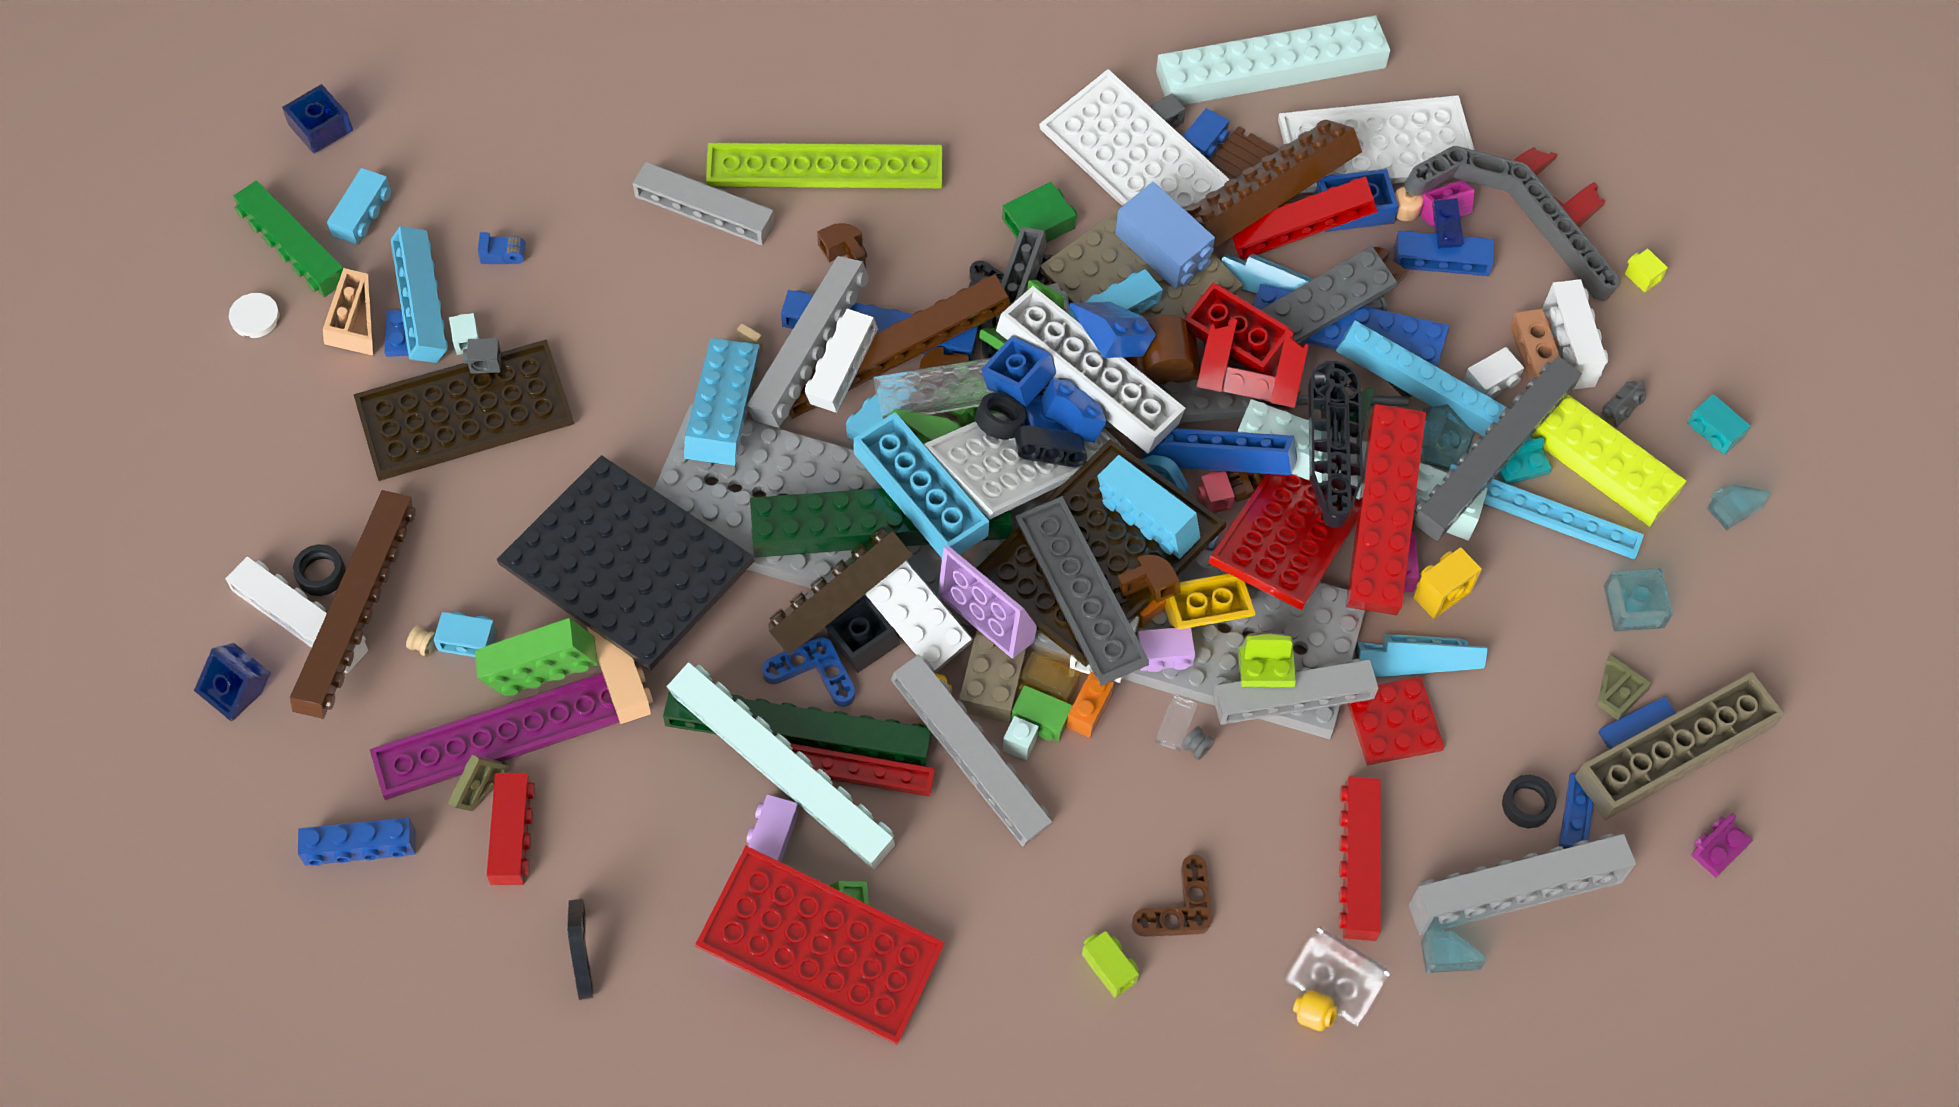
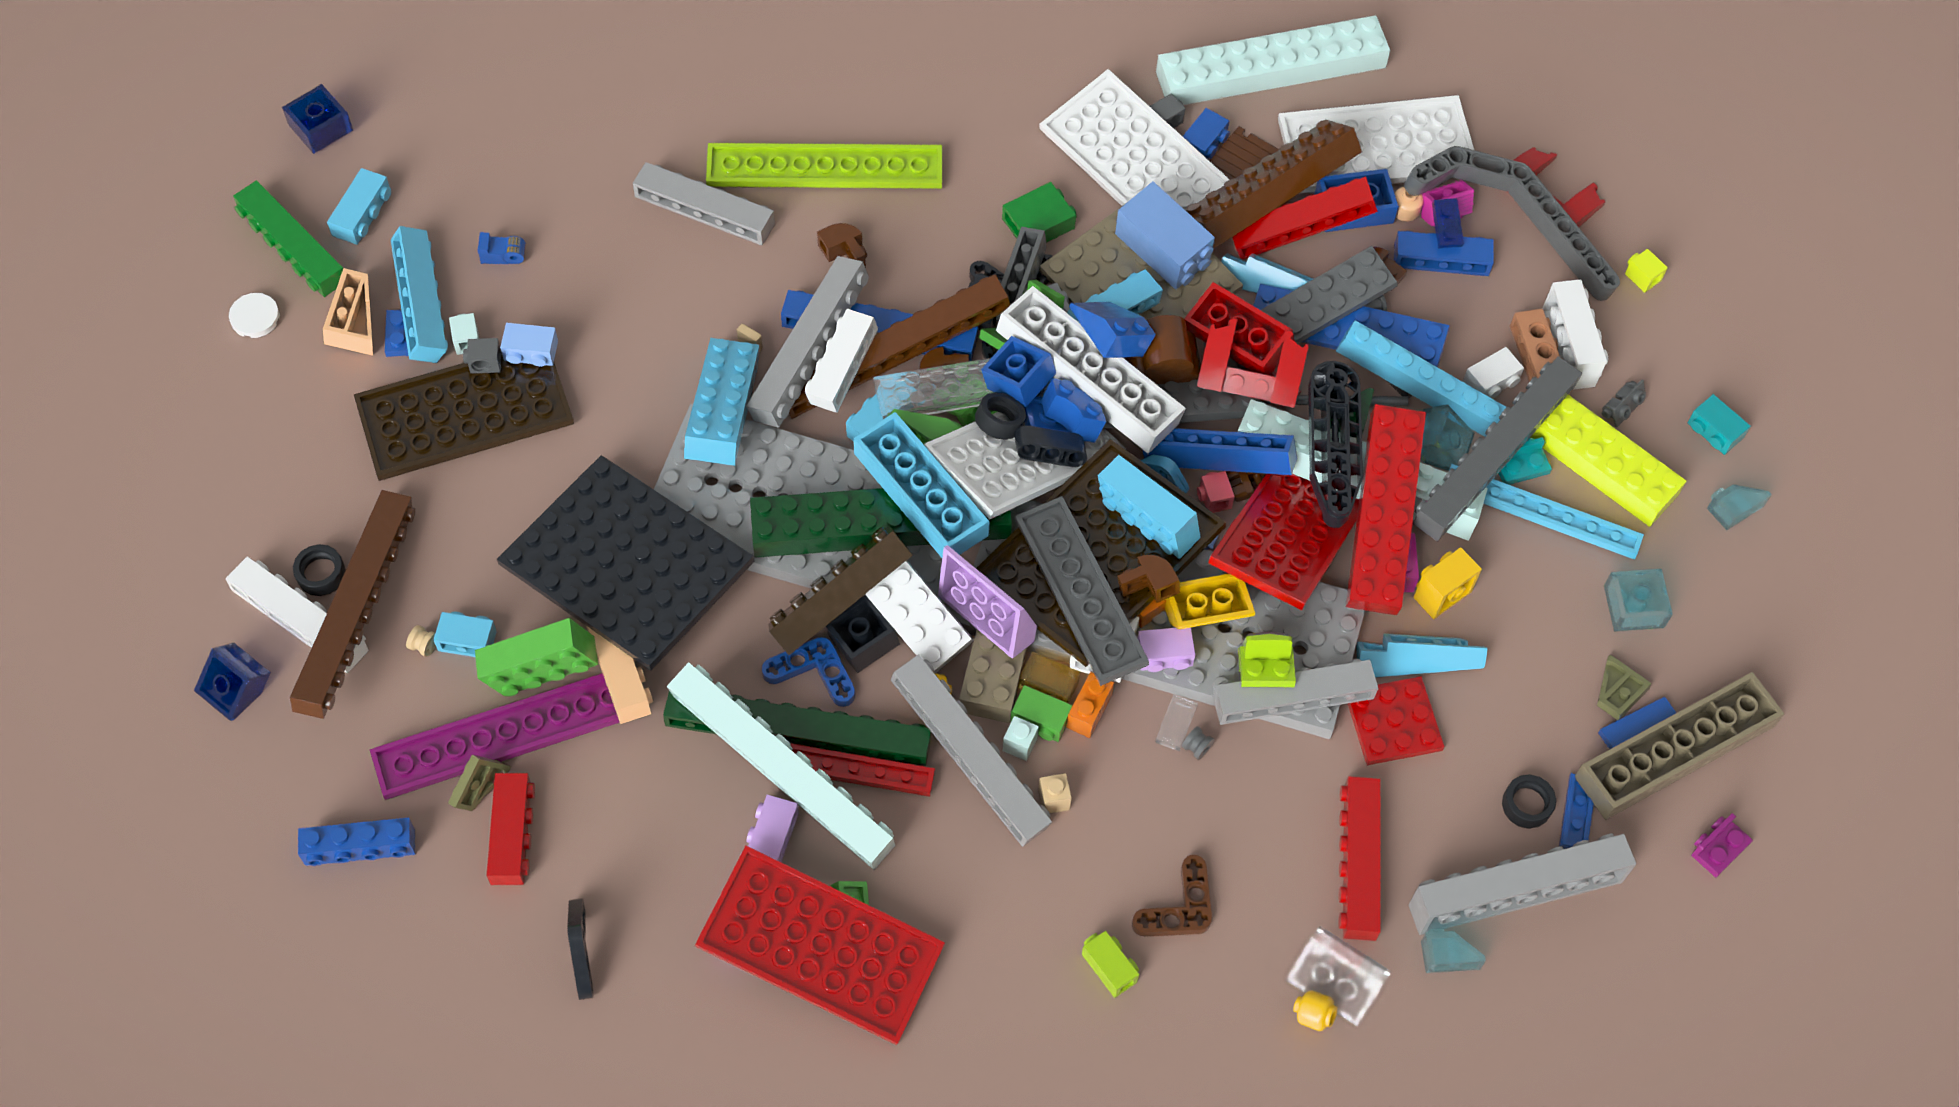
(529, 344): none -> light blue brick
(1055, 793): none -> tan brick

